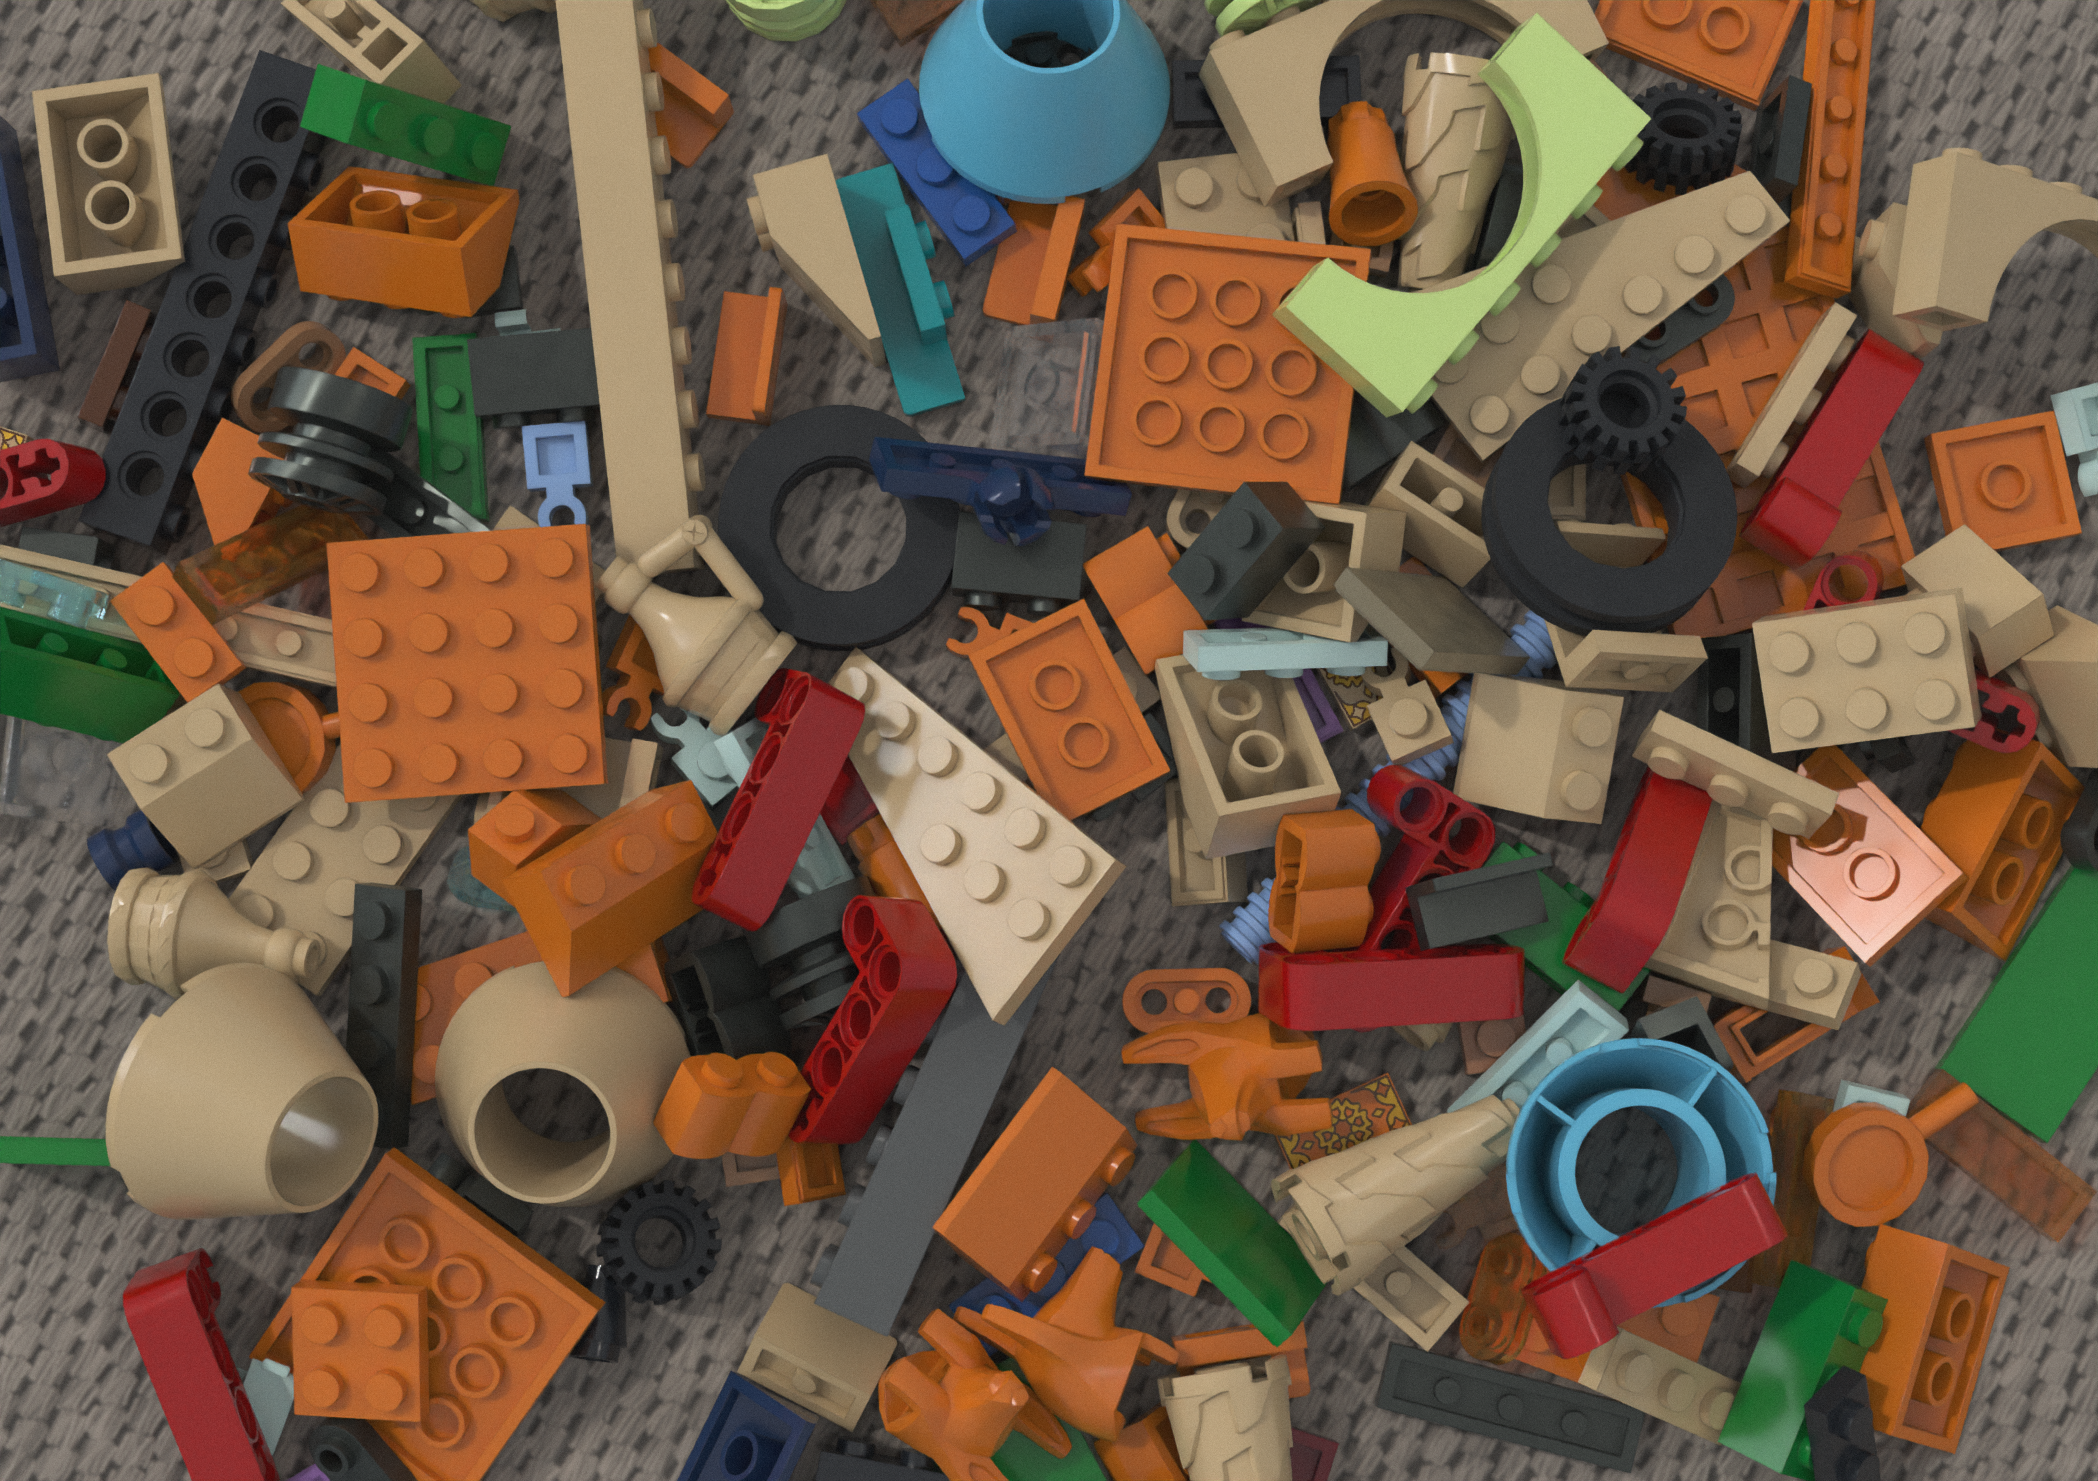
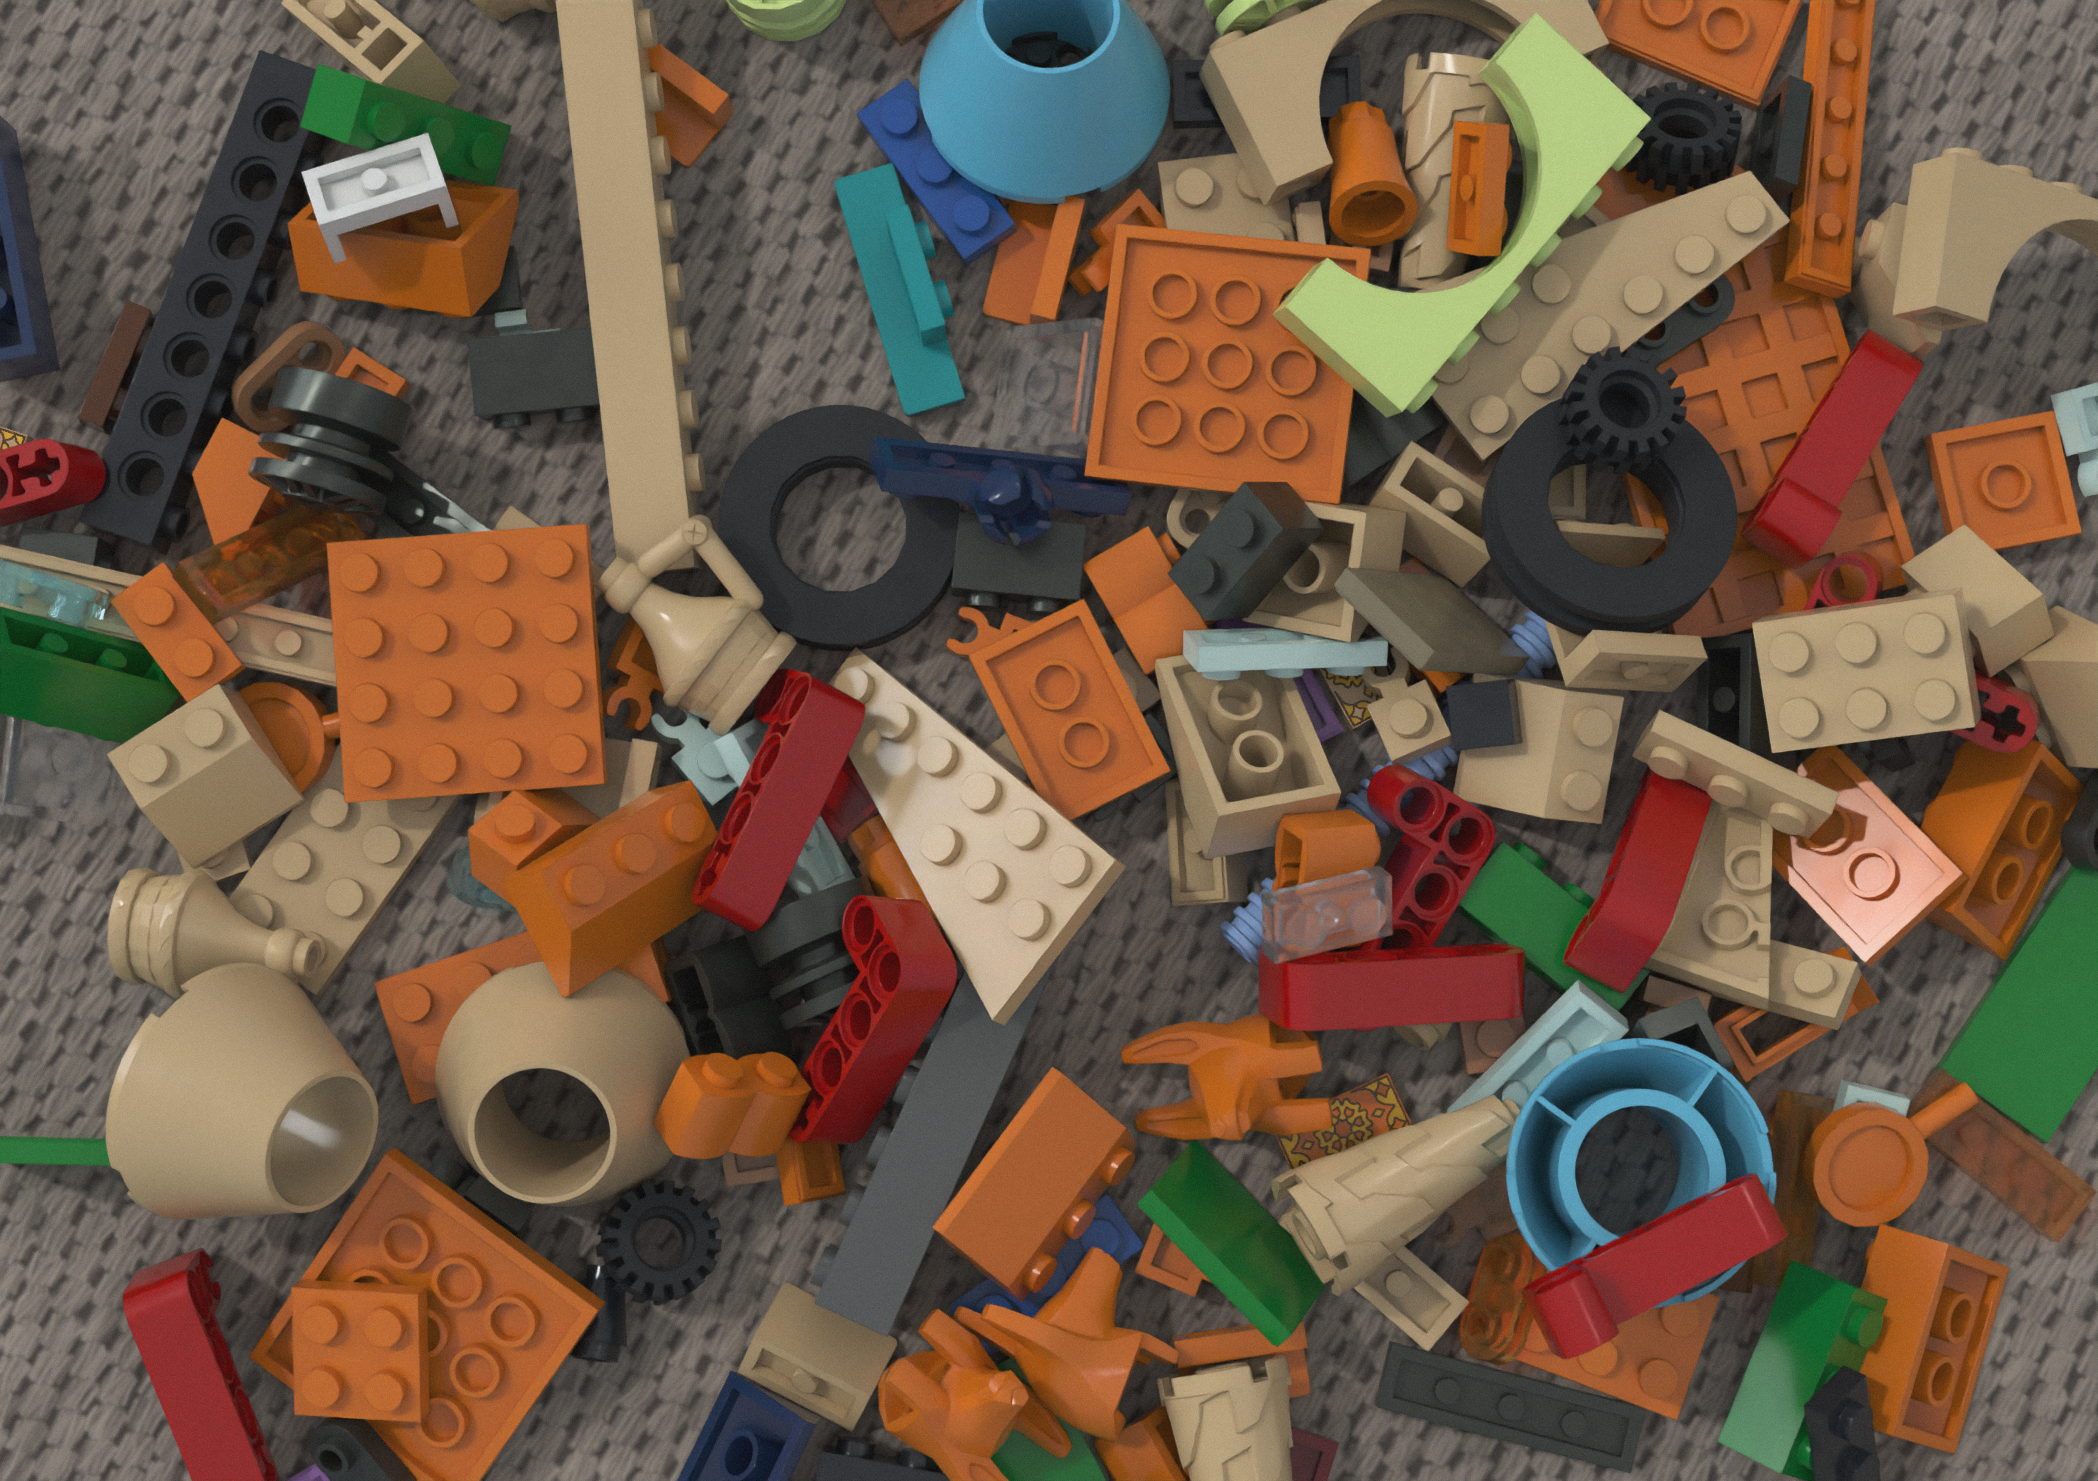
(108, 183): tan slope -> none
(130, 847): dark blue wheel -> none
(271, 1396): light aqua piece -> none
(376, 188): none -> white panel
(385, 1000): pearl dark grey plate -> none
(448, 430): green tile -> none
(558, 463): light blue plate -> none
(747, 357): orange panel -> none
(807, 227): tan slope -> none
(1185, 997): orange plate -> none
(1326, 914): none -> clear plate
(1478, 188): none -> orange plate
(1478, 902): pearl dark grey panel -> none
(1484, 714): none -> black tile
(1661, 1384): tan plate -> none
(1793, 397): tan plate -> none

